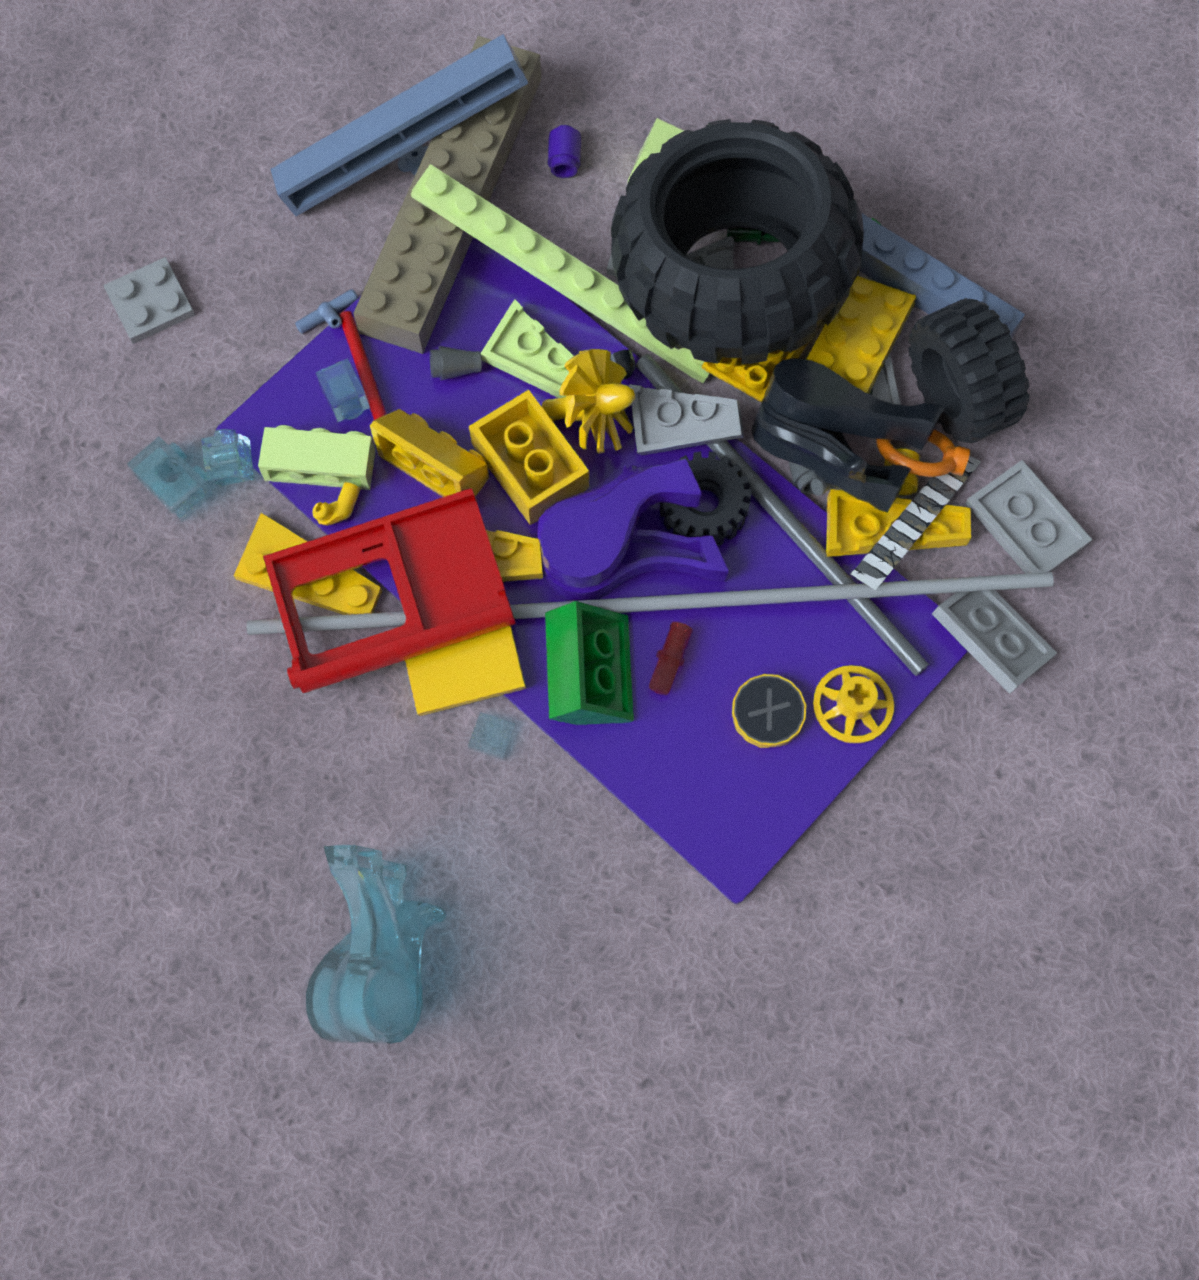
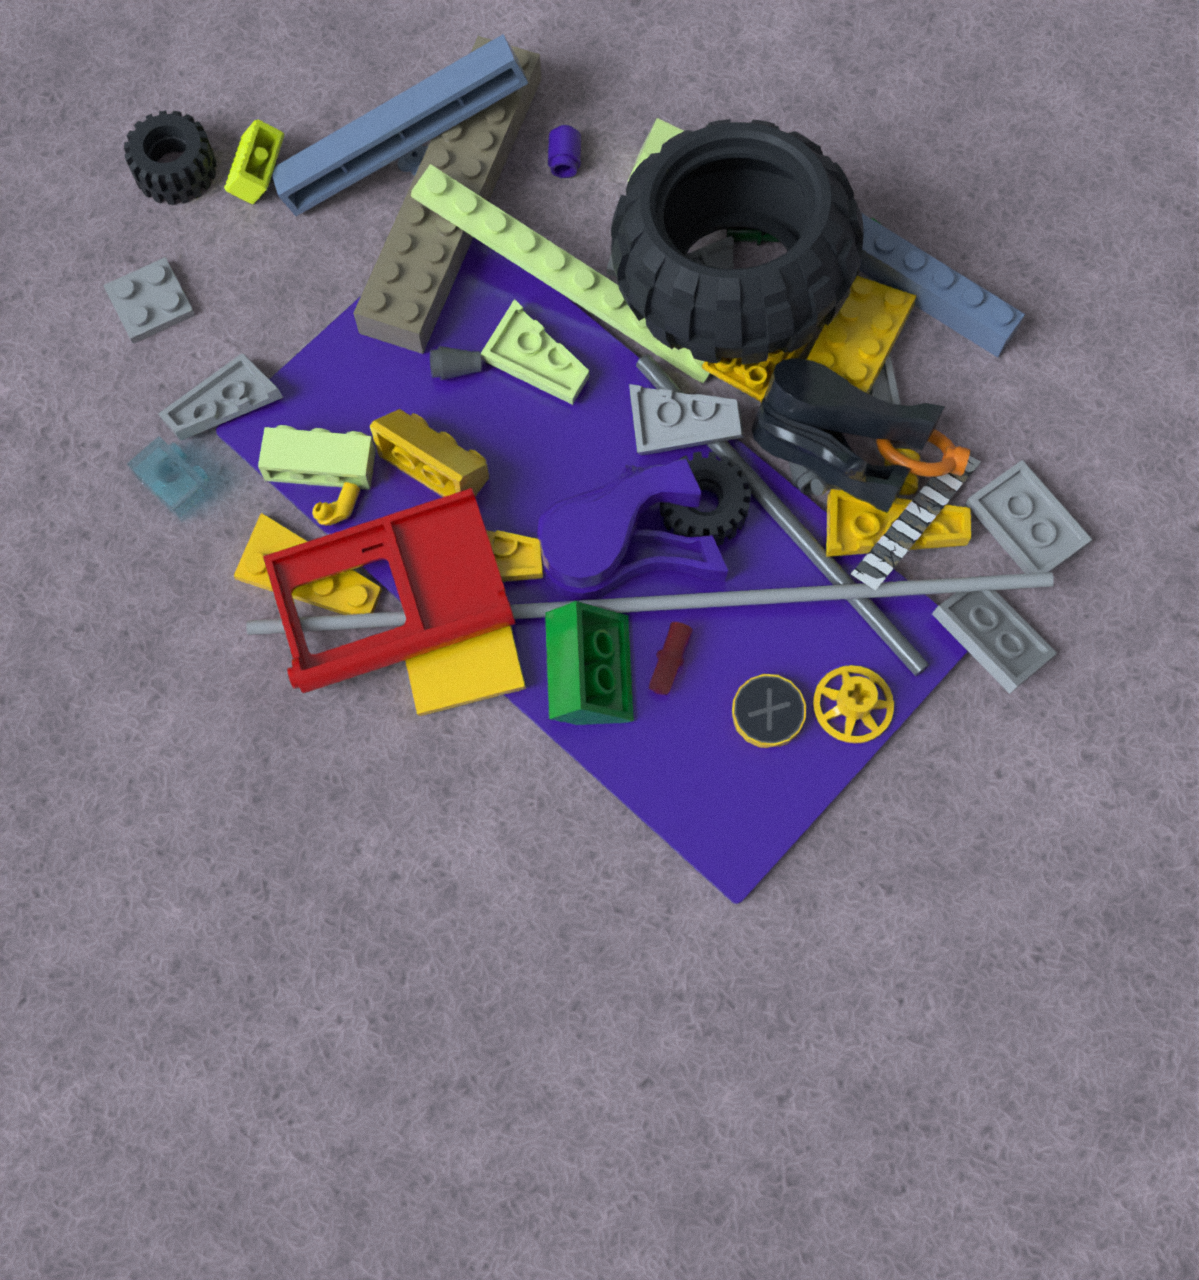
(176, 178): none -> black tyre
(219, 398): none -> light grey wing
(227, 458): clear light blue brick -> none
(254, 161): none -> neon yellow brick
(327, 312): sand blue piece -> none
(343, 390): clear light blue brick -> none
(362, 365): red bar -> none
(372, 978): clear light blue animal -> none
(491, 735): clear light blue tile -> none
(529, 456): yellow brick -> none
(594, 397): yellow piece -> none
(626, 360): black hinge -> none
(971, 368): black tyre -> none

